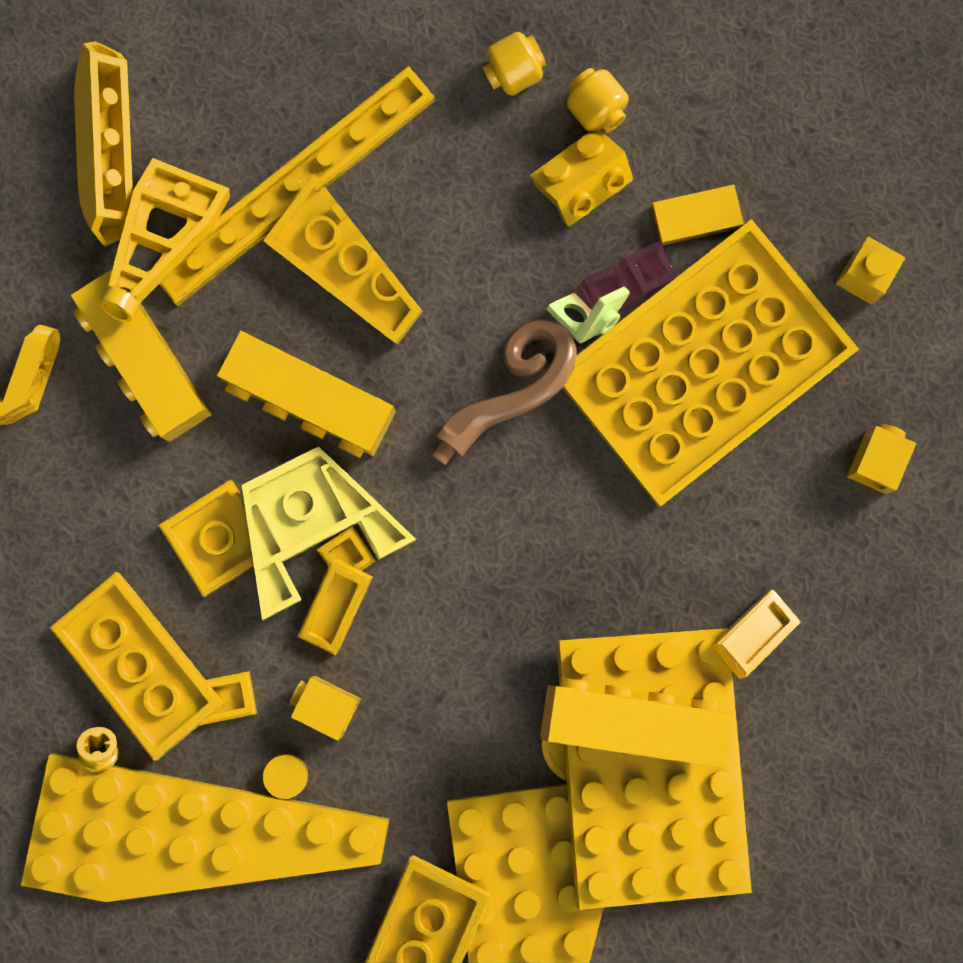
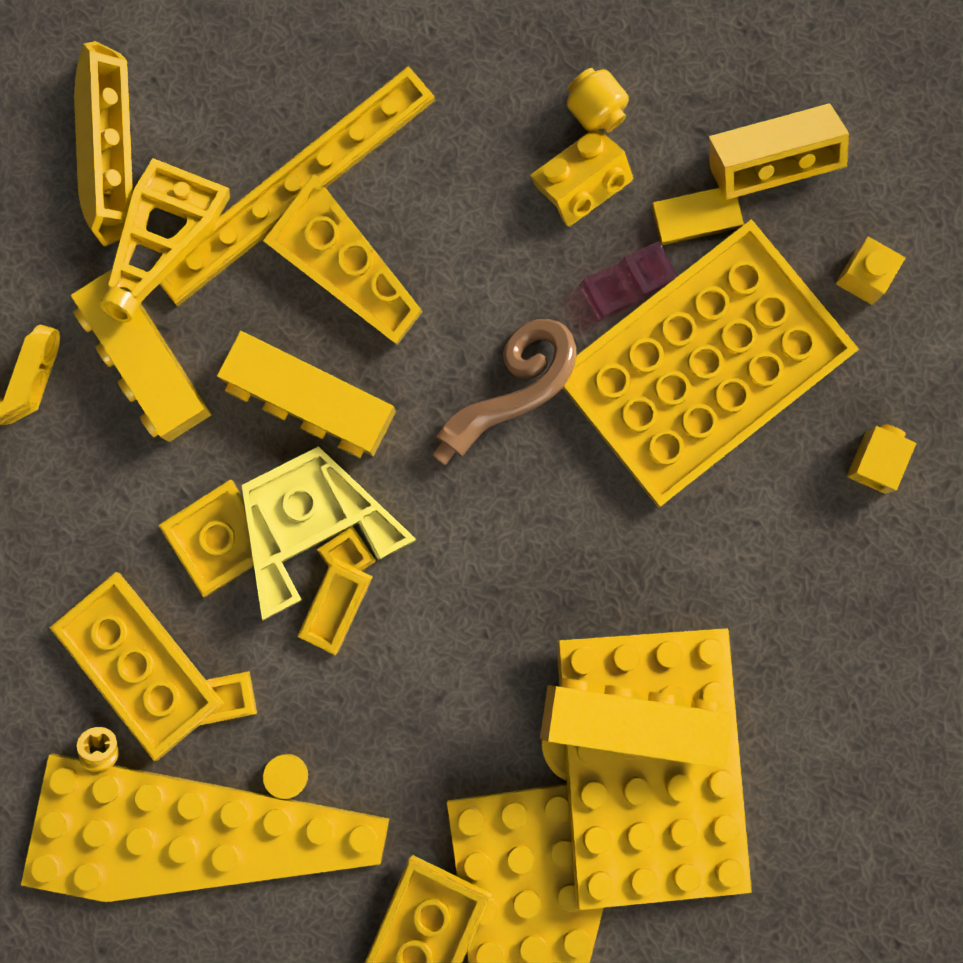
(323, 706): yellow brick -> none
(514, 63): yellow head -> none
(596, 321): yellowish green bracket -> none
(756, 634): yellow tile -> none
(778, 151): none -> yellow brick

